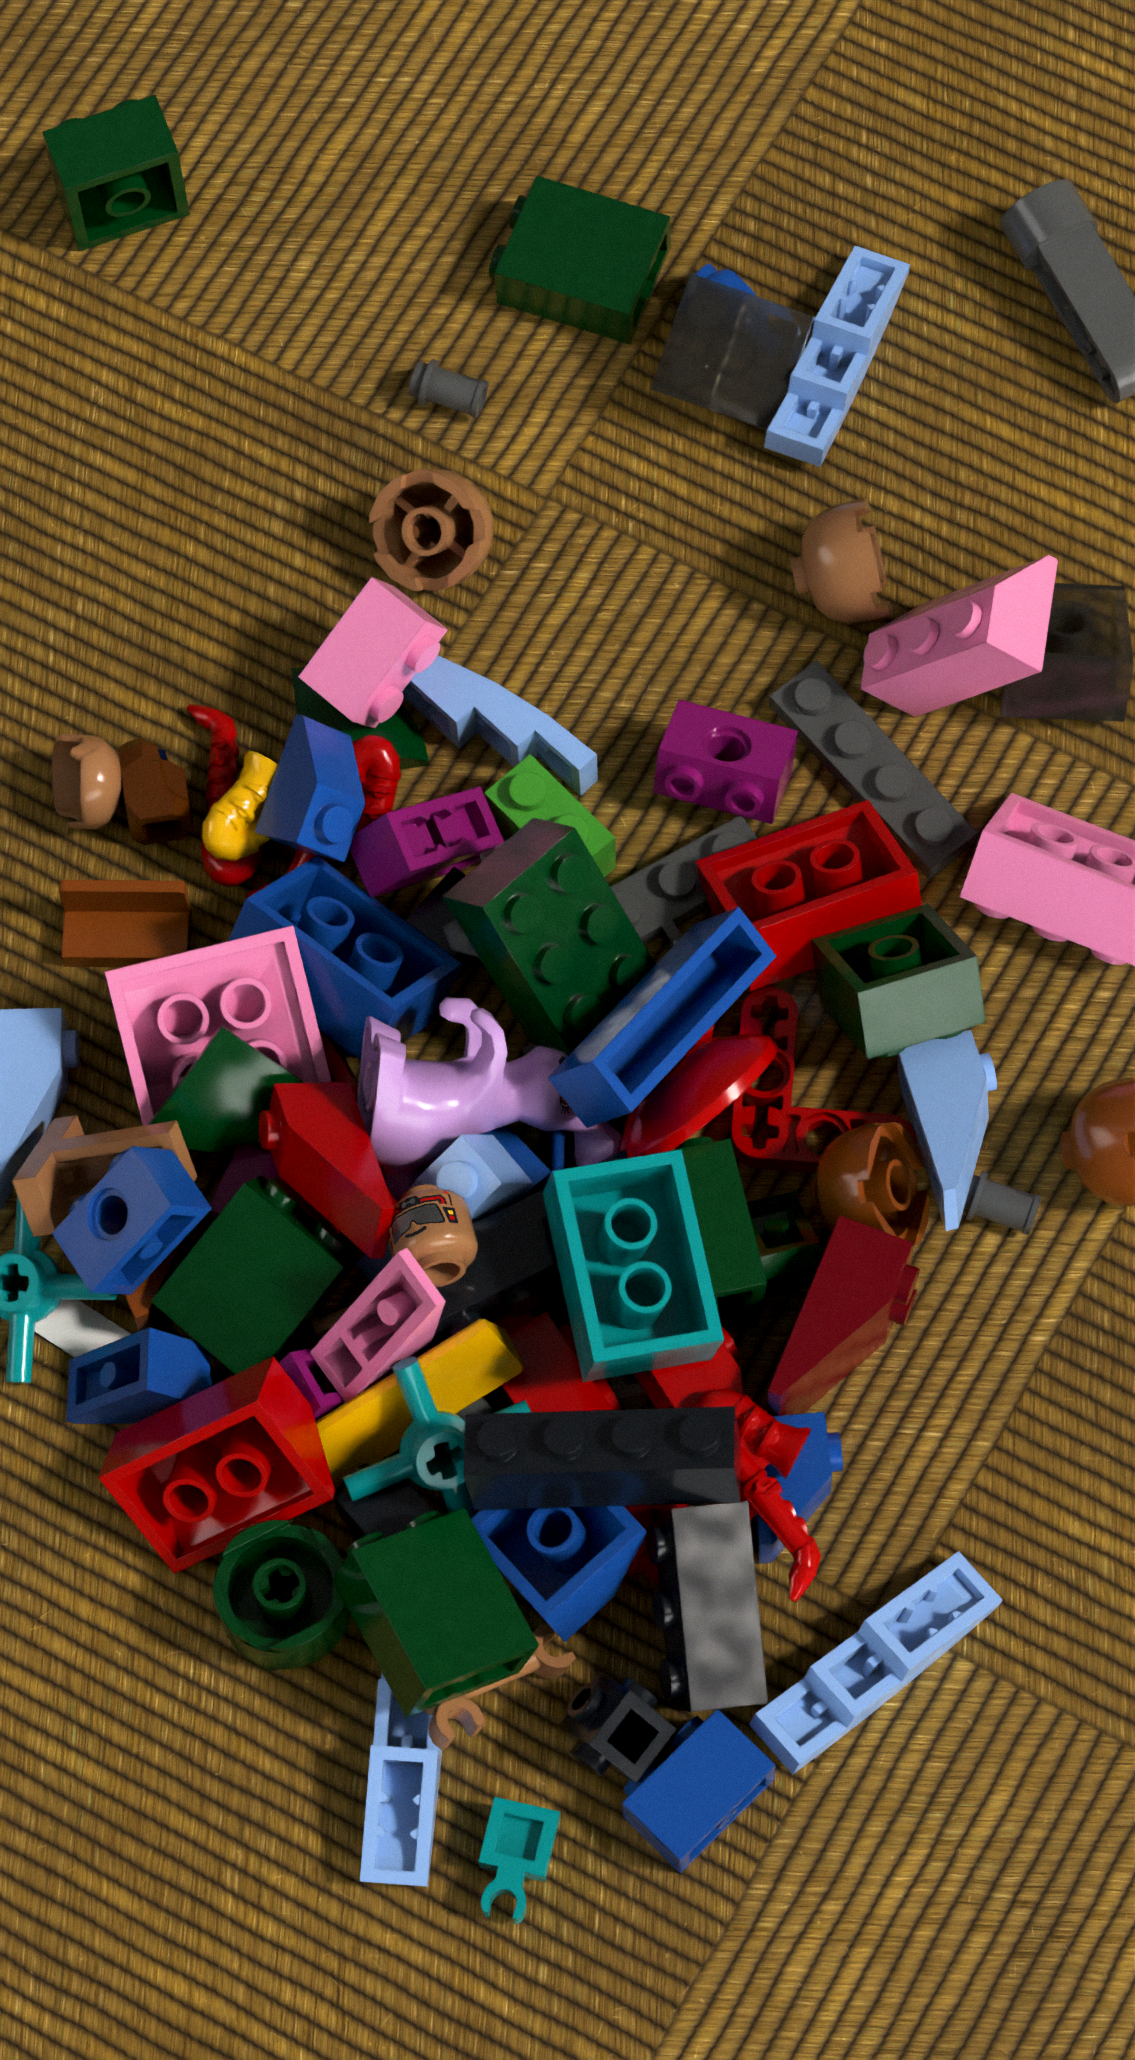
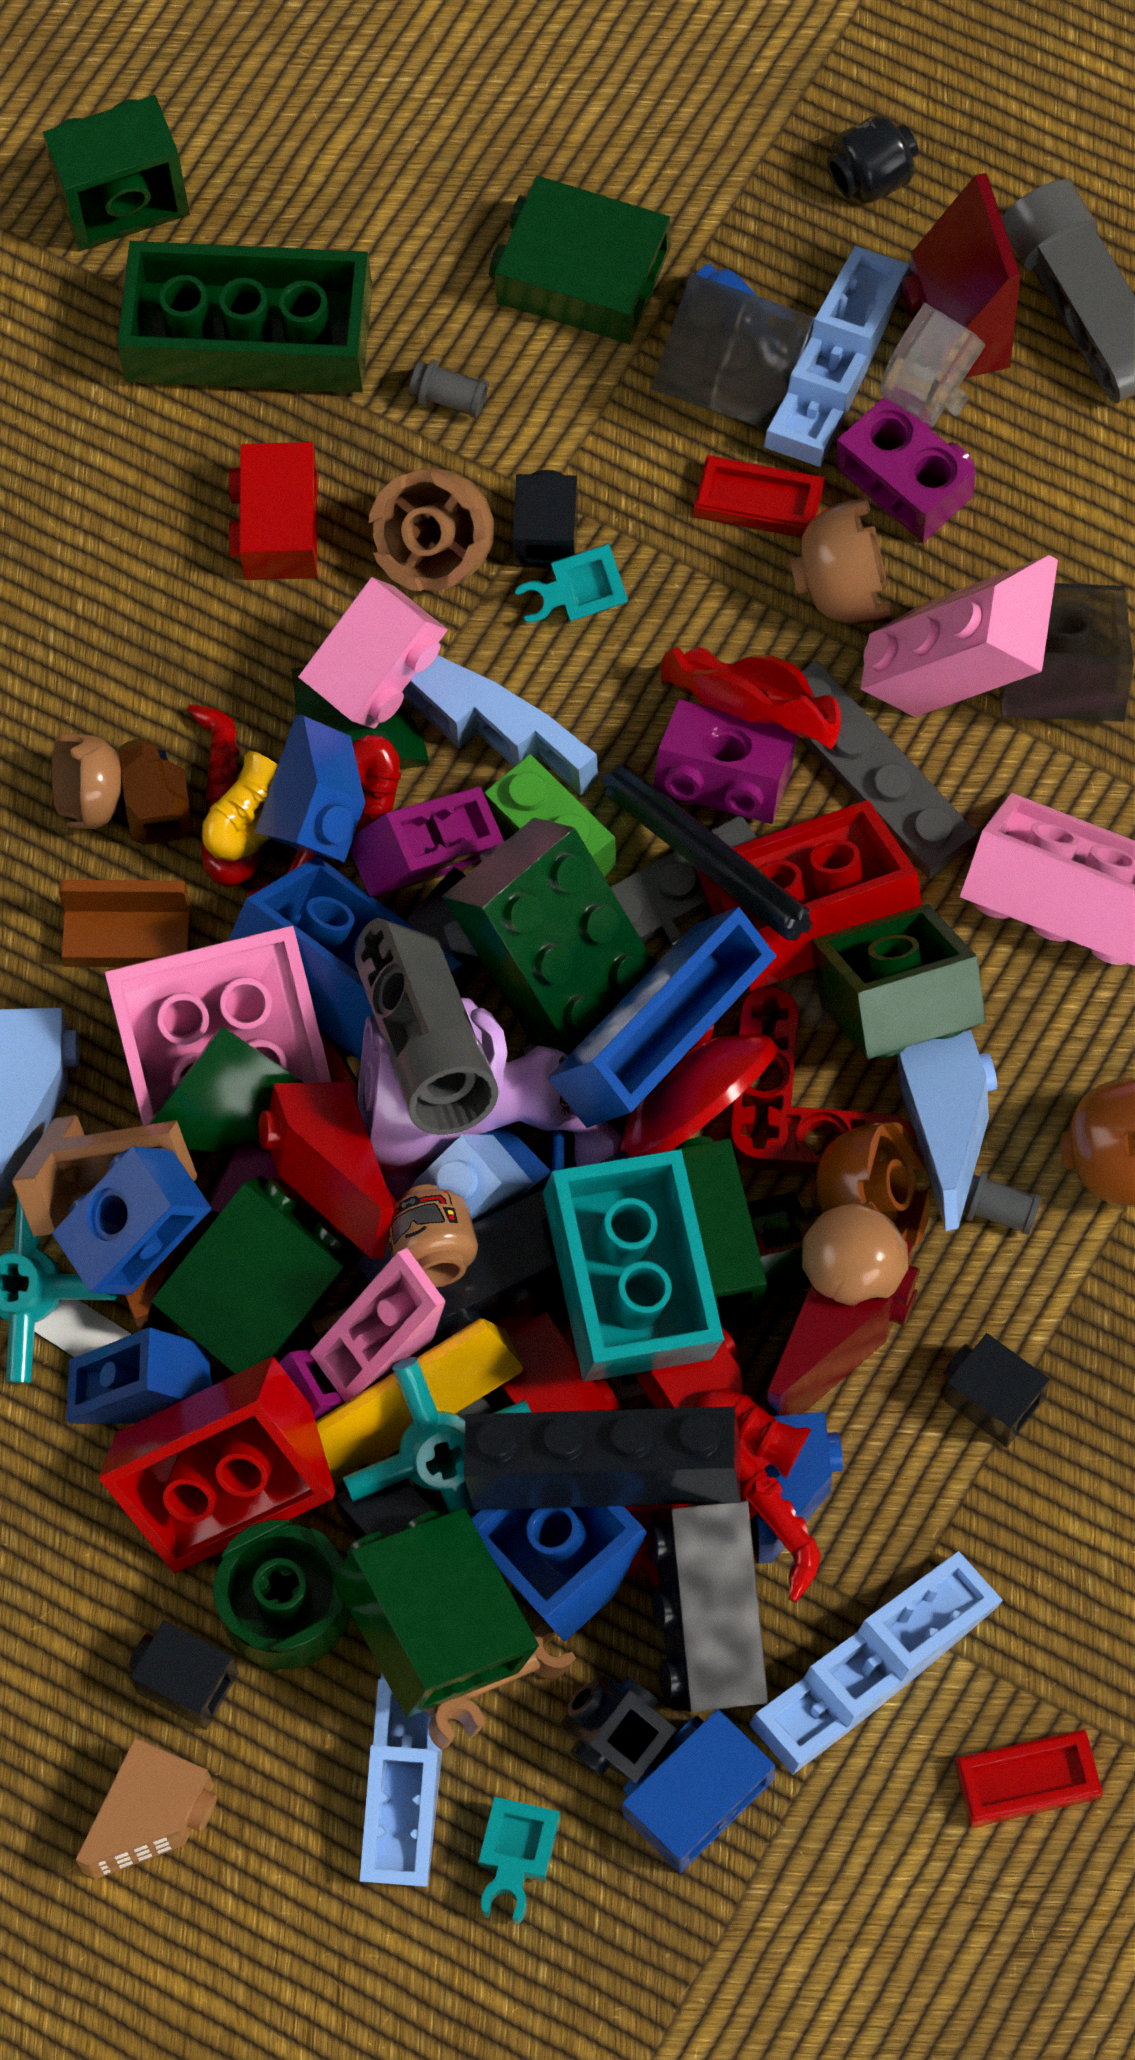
(147, 1810): none -> medium nougat slope
(182, 1673): none -> black brick
(245, 316): none -> dark green brick
(276, 511): none -> red brick
(426, 1028): none -> dark grey beam
(544, 518): none -> black brick
(583, 582): none -> teal plate
(707, 852): none -> black axle
(755, 690): none -> red piece
(758, 496): none -> red tile
(854, 1254): none -> medium nougat hair
(872, 159): none -> black head
(894, 475): none -> magenta brick
(930, 366): none -> clear brick
(969, 273): none -> dark red slope
(994, 1388): none -> black brick
(1028, 1778): none -> red tile

